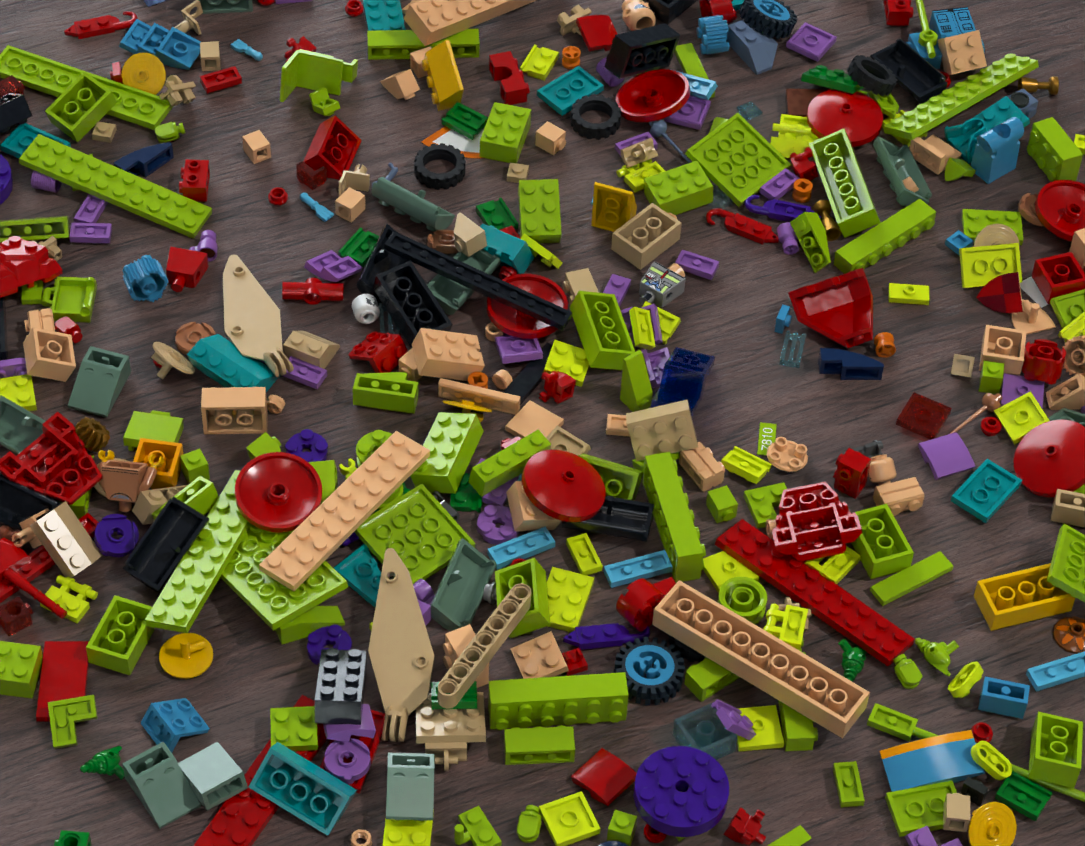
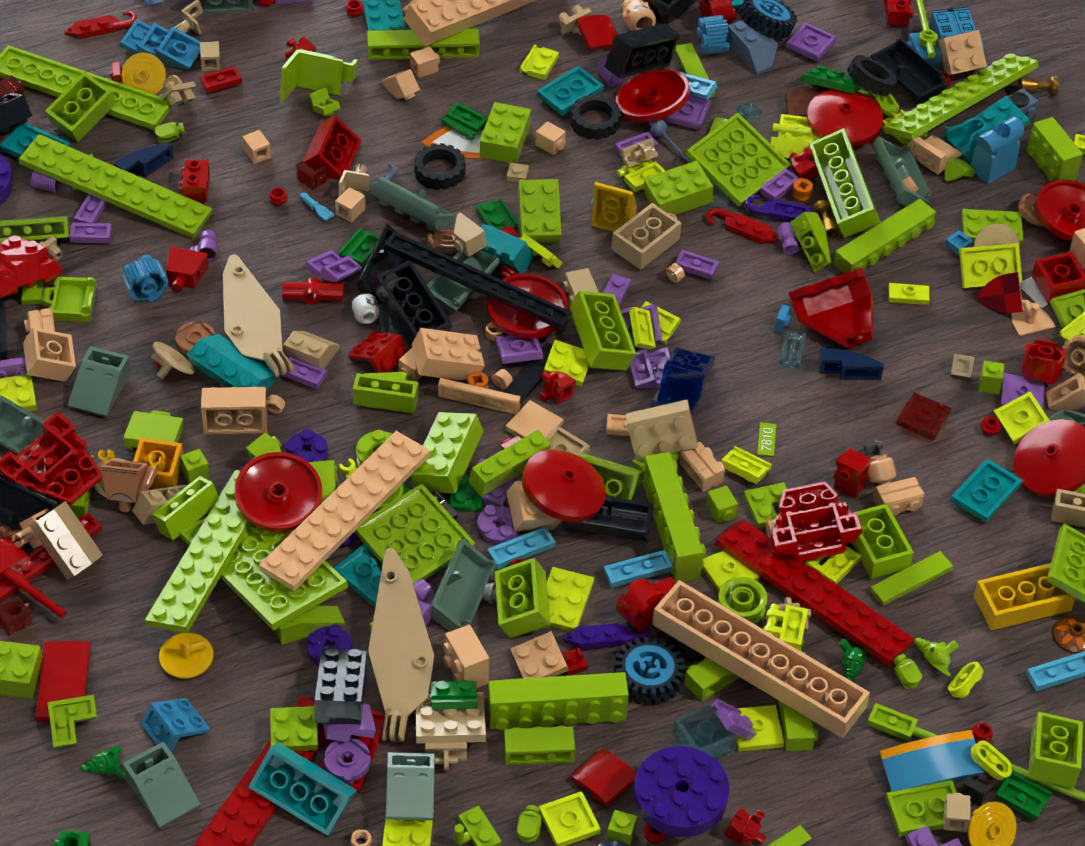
(68, 326): red arm -> none
(74, 605): neon yellow plate -> none
(92, 434): pearl gold gear -> none
(104, 132): tan plate -> none
(111, 546): dark purple plate -> none
(120, 636): lime brick -> none
(165, 544): black container -> none
(213, 775): brick -> none
(240, 46): medium azure piece -> none
(443, 76): yellow slope -> none
(468, 406): yellow shield -> none
(505, 619): tan beam -> none
(512, 84): red arch -> none
(571, 57): orange wheel -> none
(584, 554): neon yellow plate -> none
(635, 383): lime slope -> none
(660, 285): light grey torso -> none
(787, 455): light nougat dish -> none
(848, 784): lime plate -> none
(884, 344): orange wheel -> none
(946, 455): medium lavender slope -> none
(990, 403): nougat sword -> none
(1003, 697): dark azure brick -> none
(1005, 347): light nougat brick -> none

